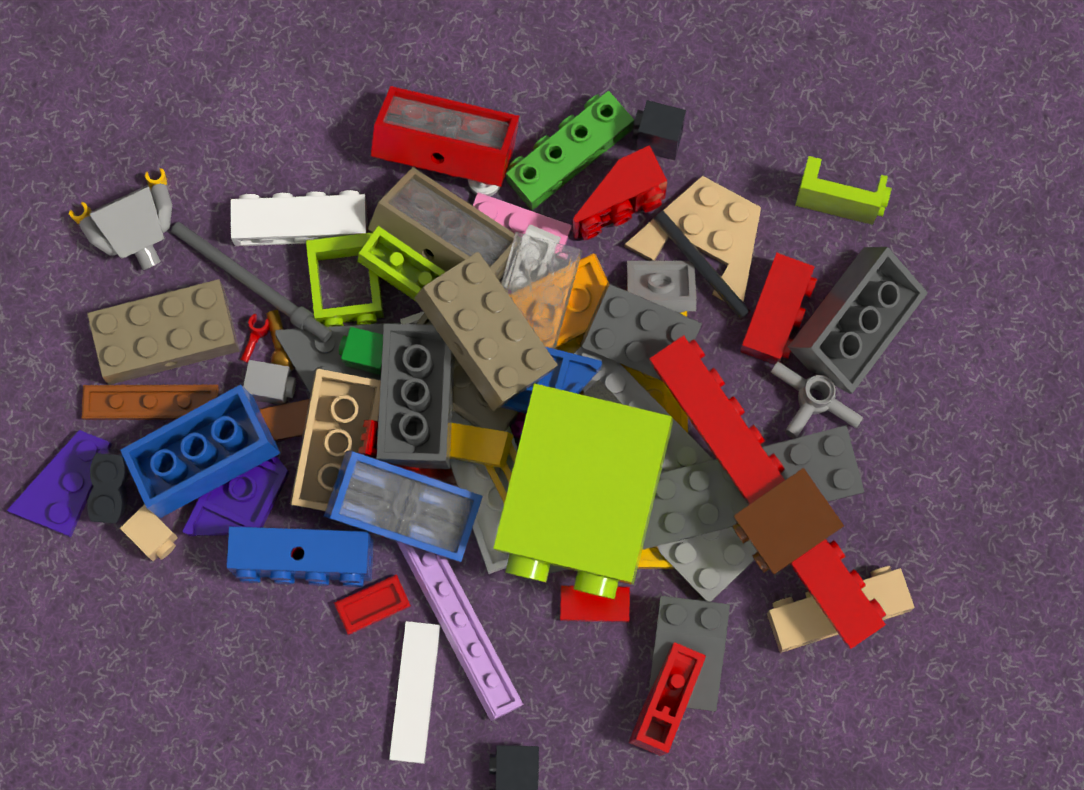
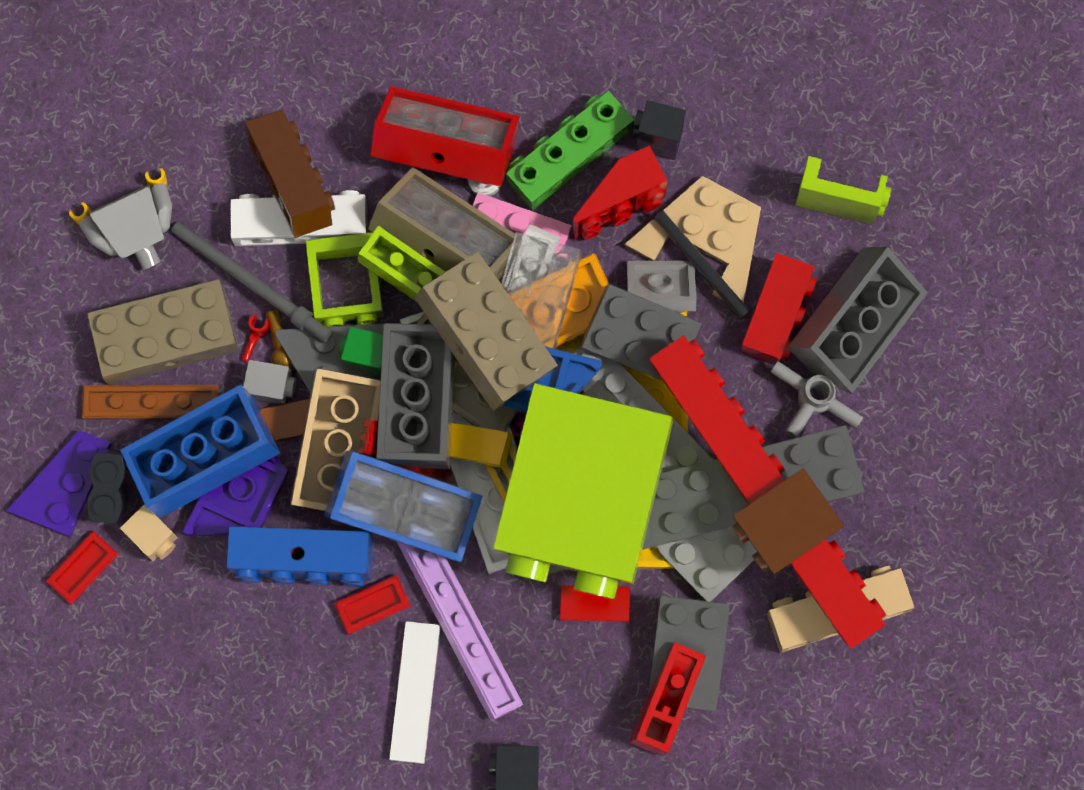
(82, 567): none -> red tile
(289, 173): none -> reddish brown brick

